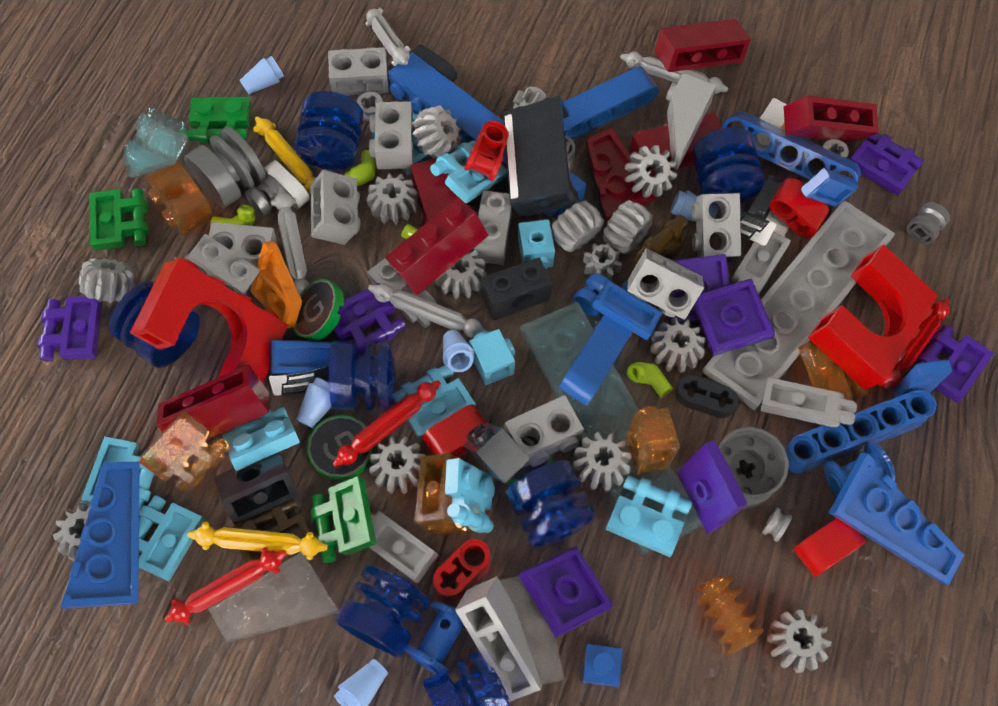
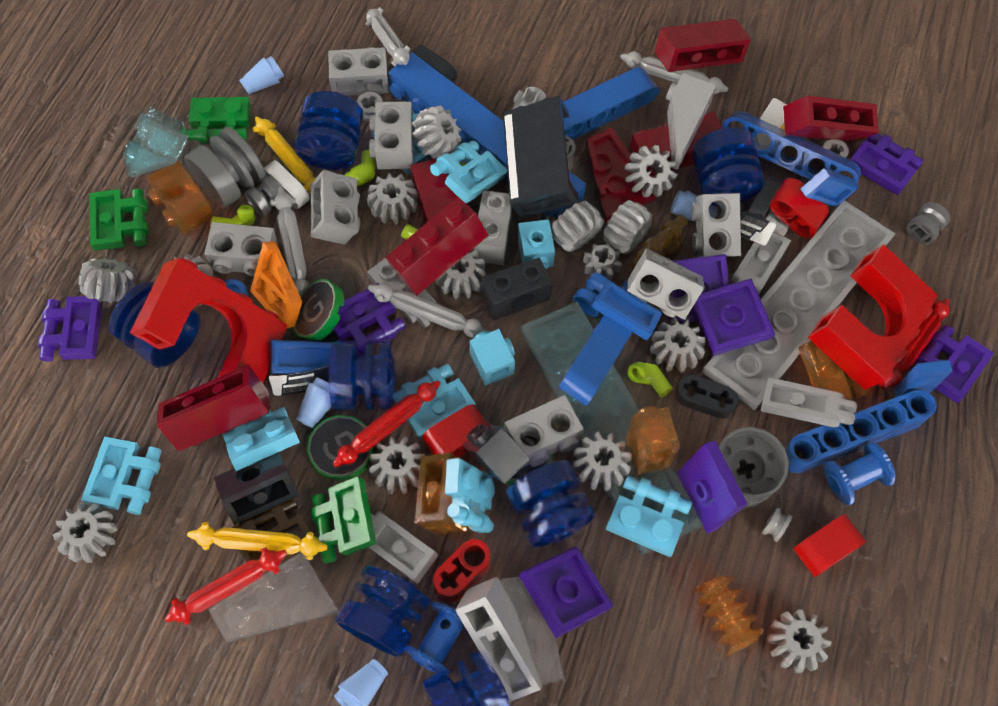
(108, 549): blue wing -> none
(170, 540): medium azure plate -> none
(176, 445): clear orange plate -> none
(224, 264): light grey brick -> none
(457, 352): light blue cone -> none
(488, 150): red piece -> none
(602, 665): blue plate -> none
(885, 515): blue wing -> none

